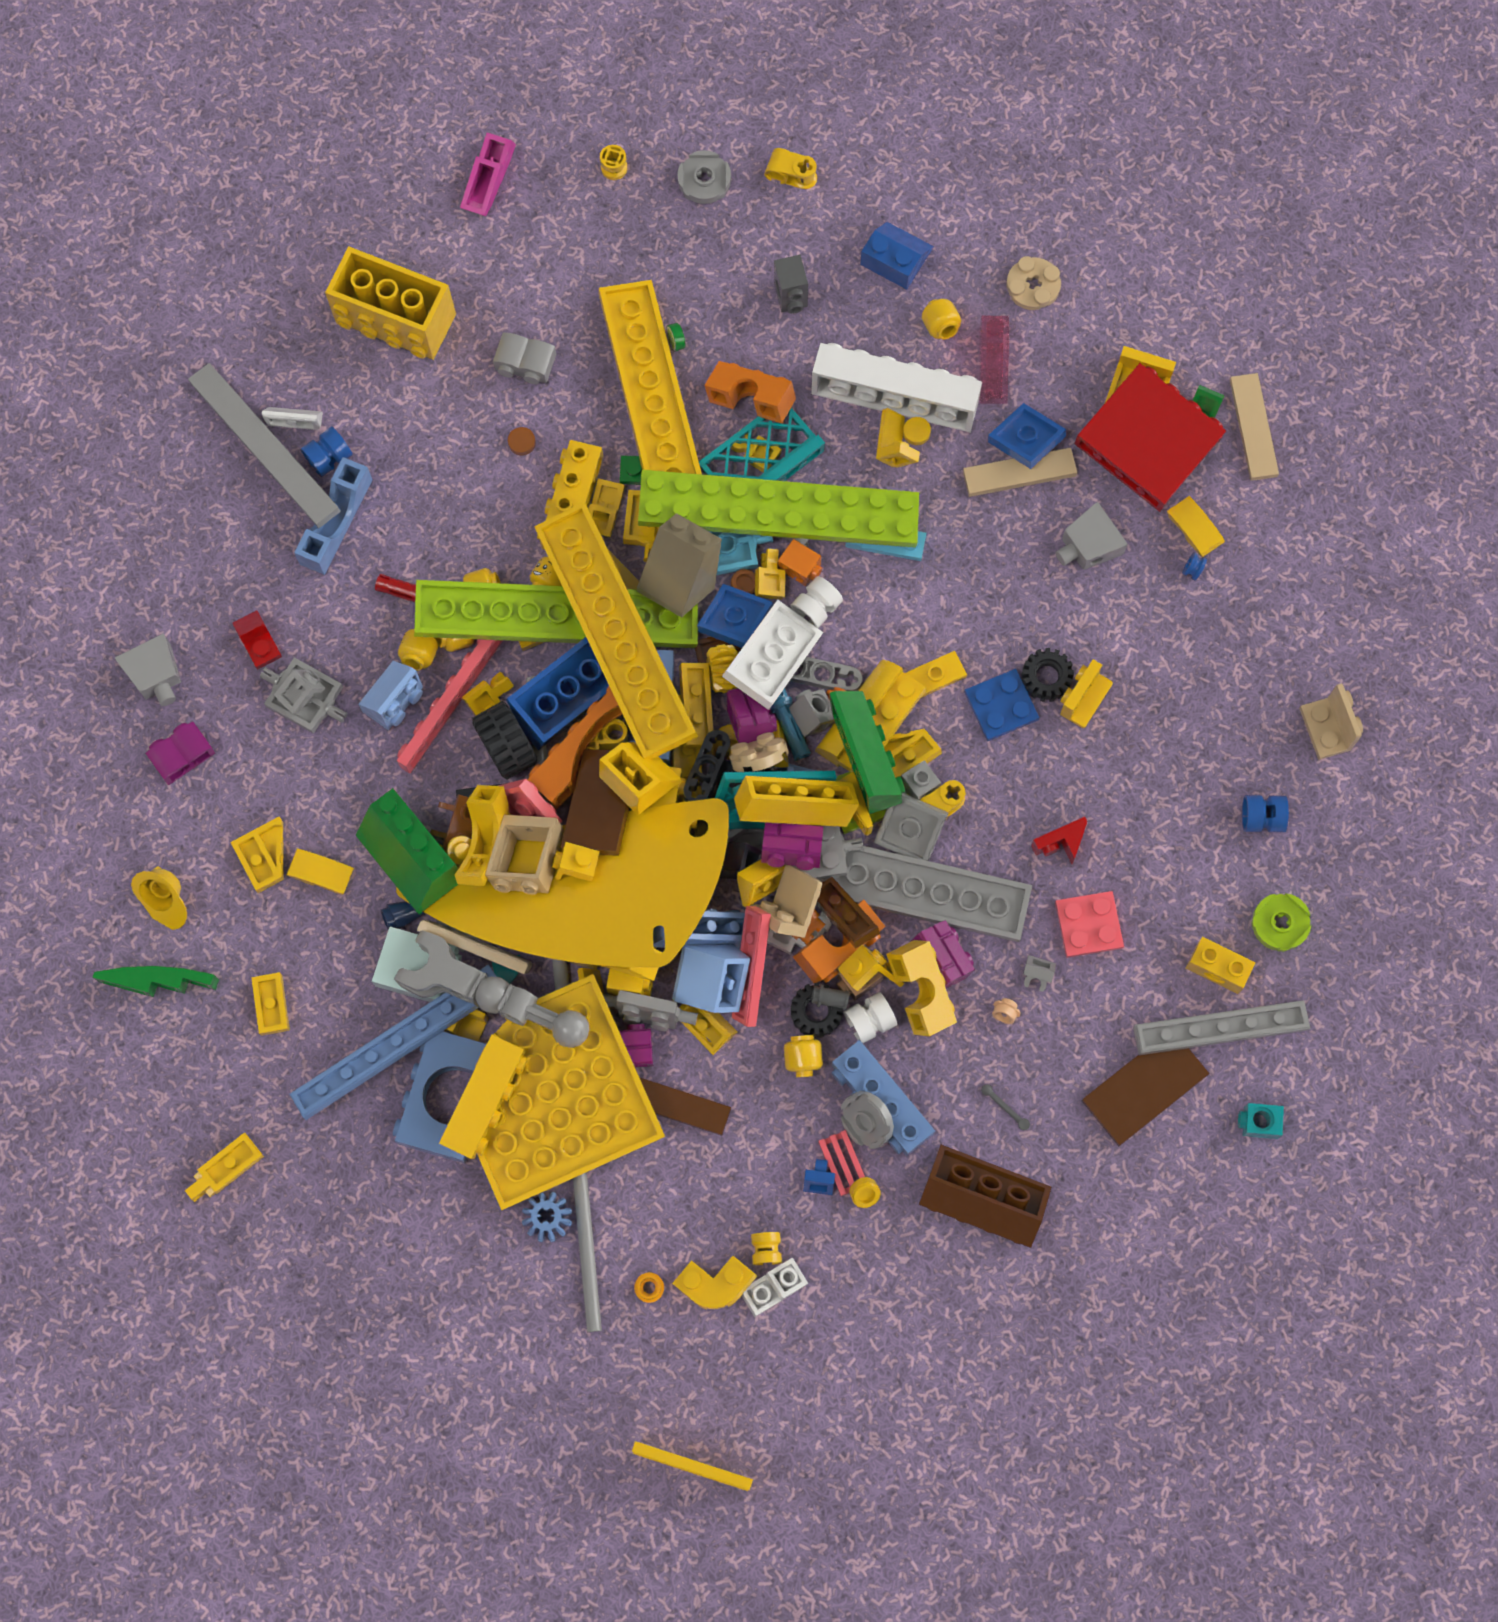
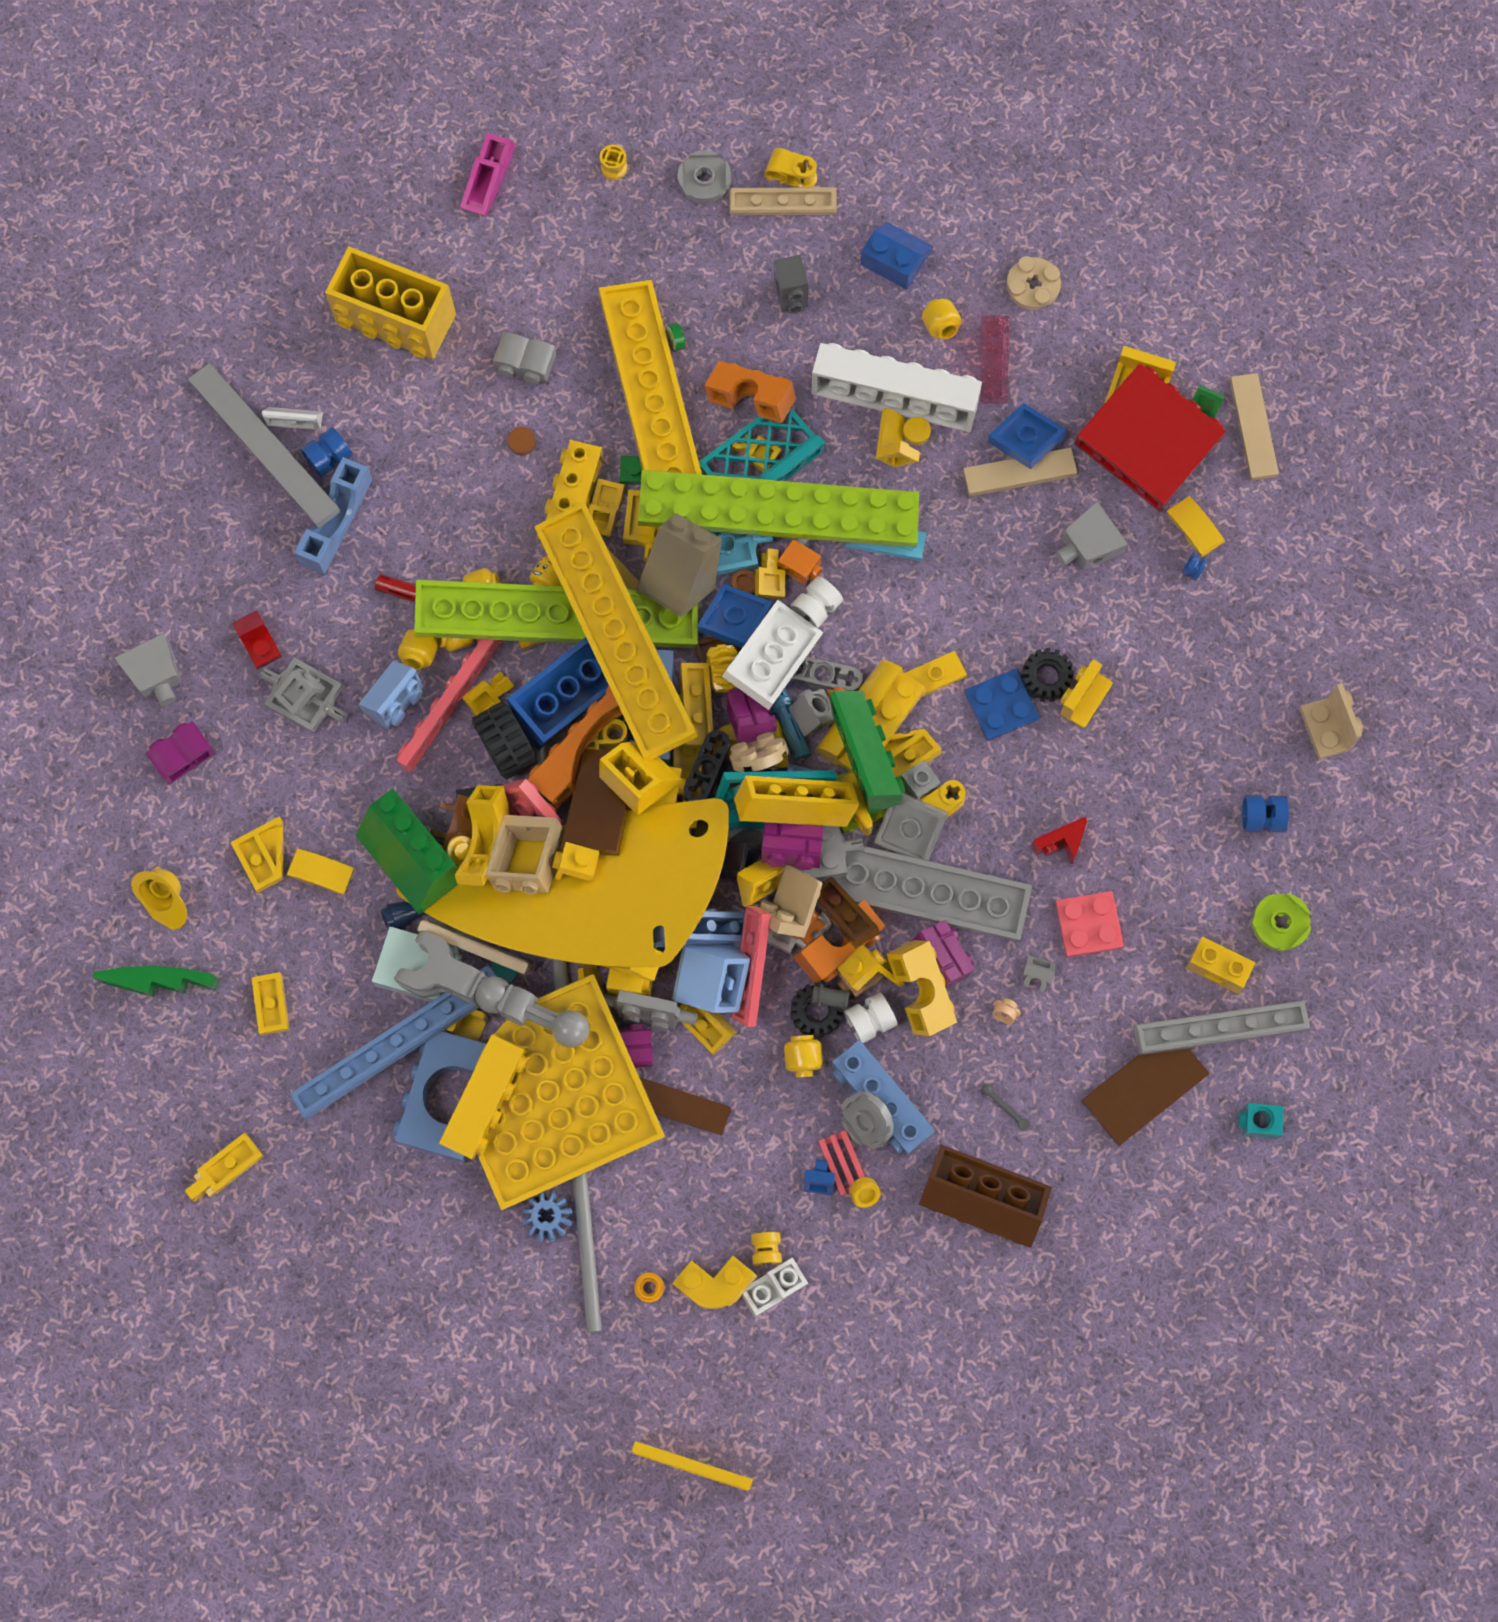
(783, 201): none -> tan tile

